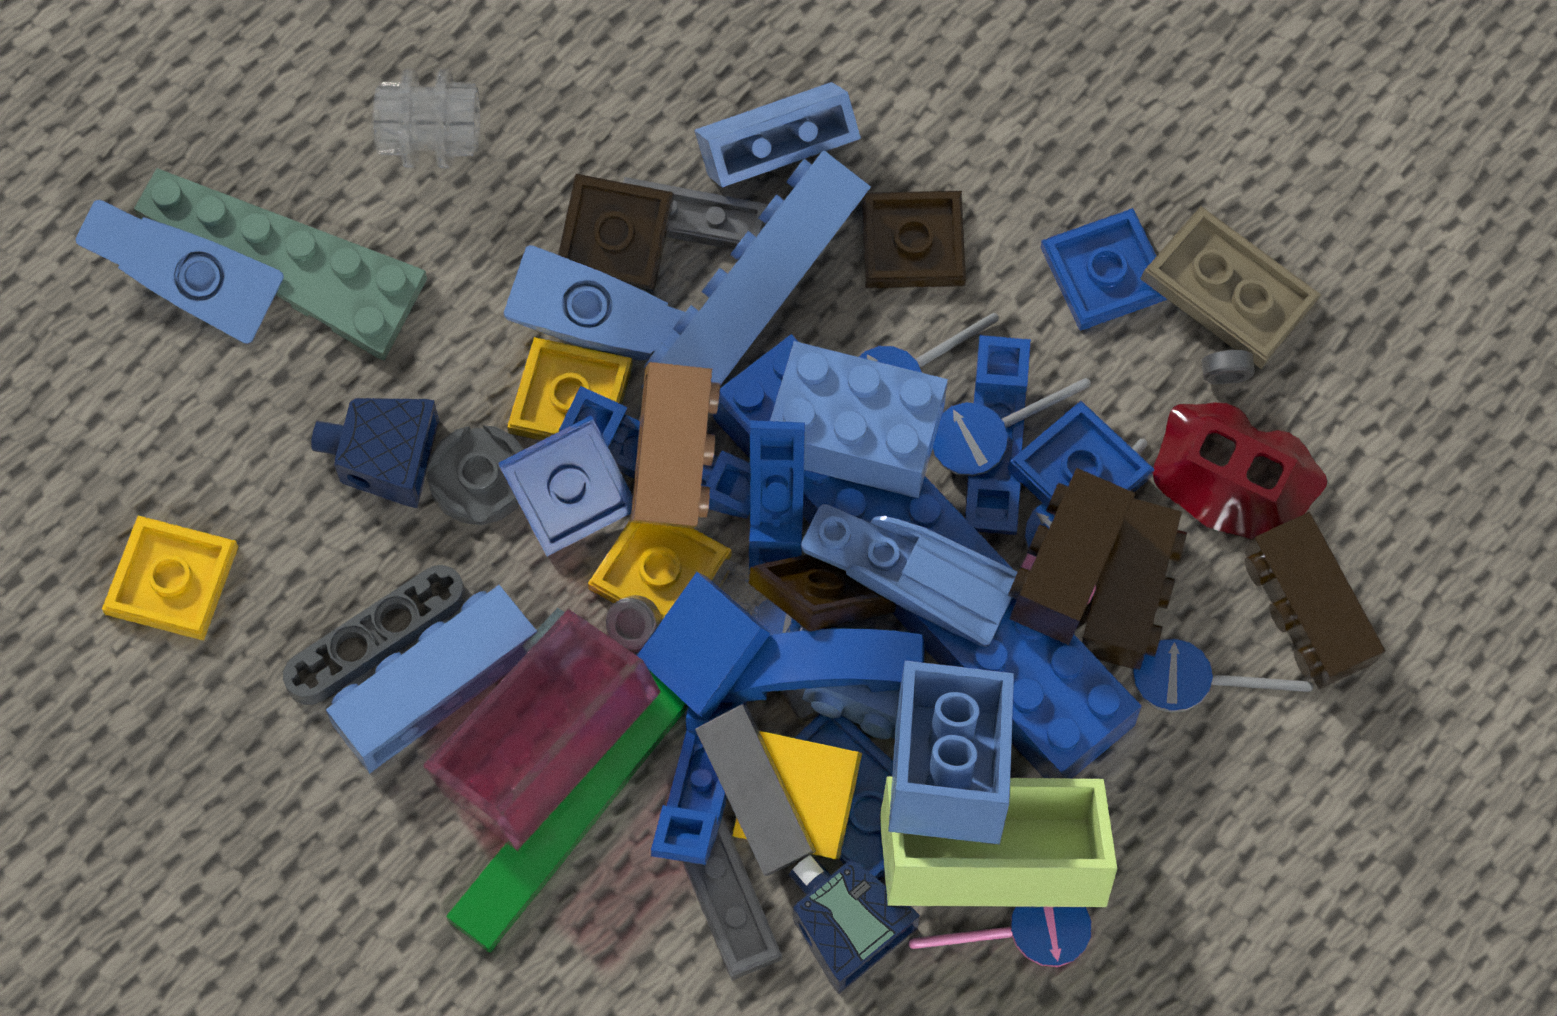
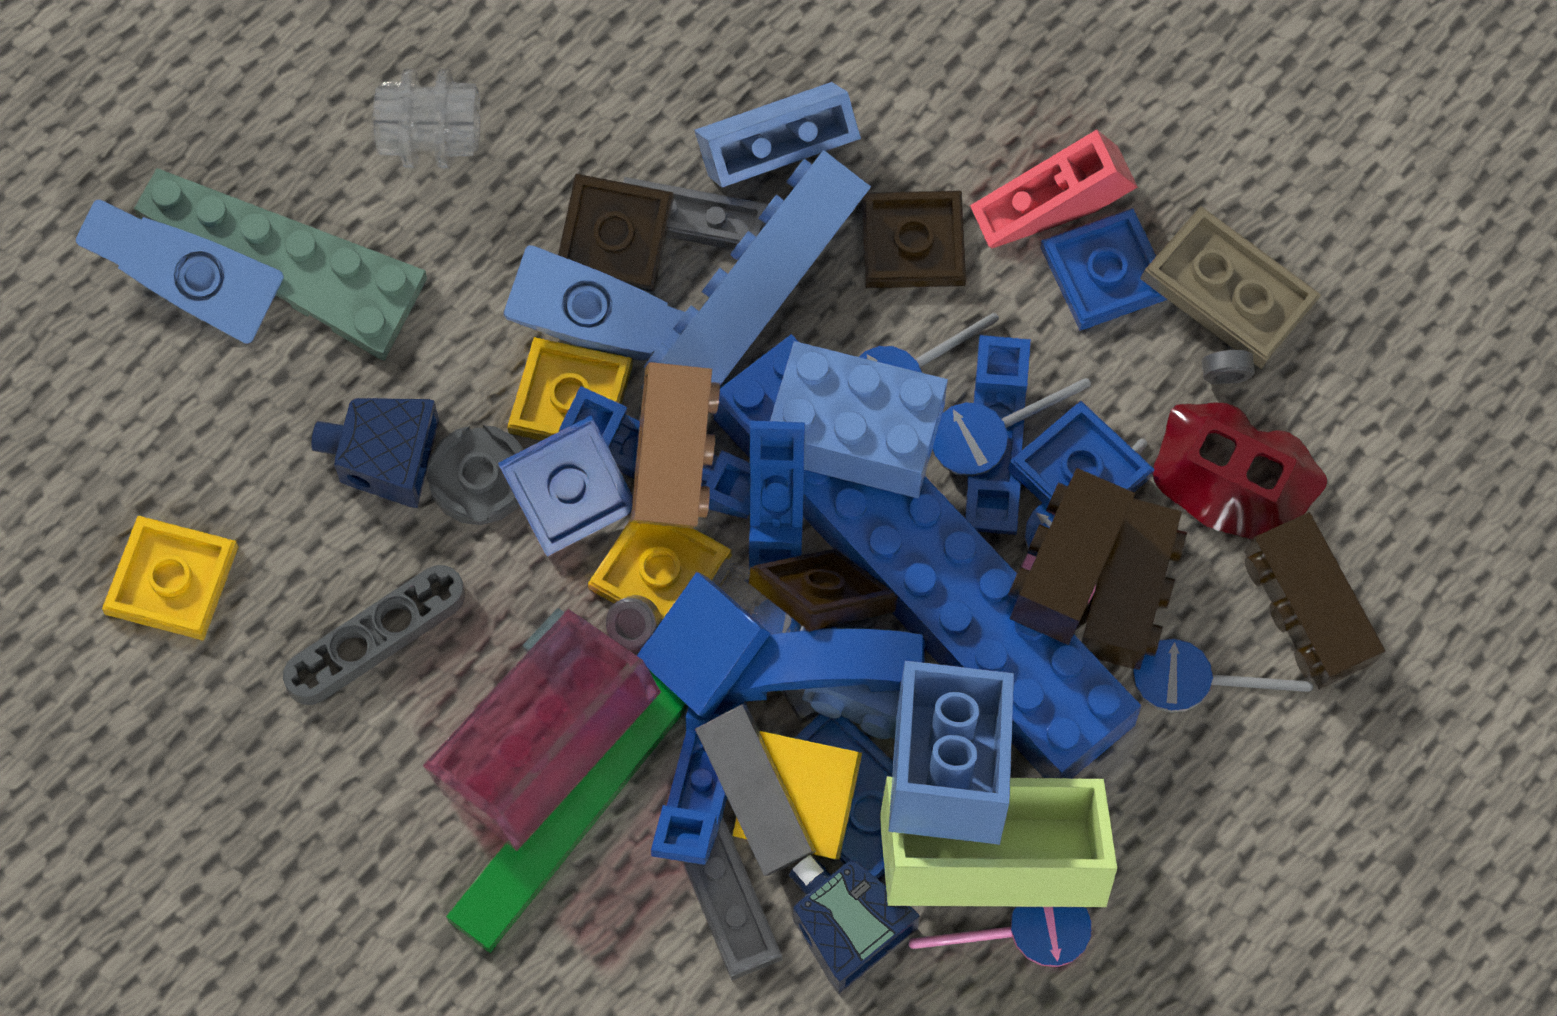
(431, 678): medium blue brick -> none
(915, 570): medium blue piece -> none
(1056, 191): none -> coral slope

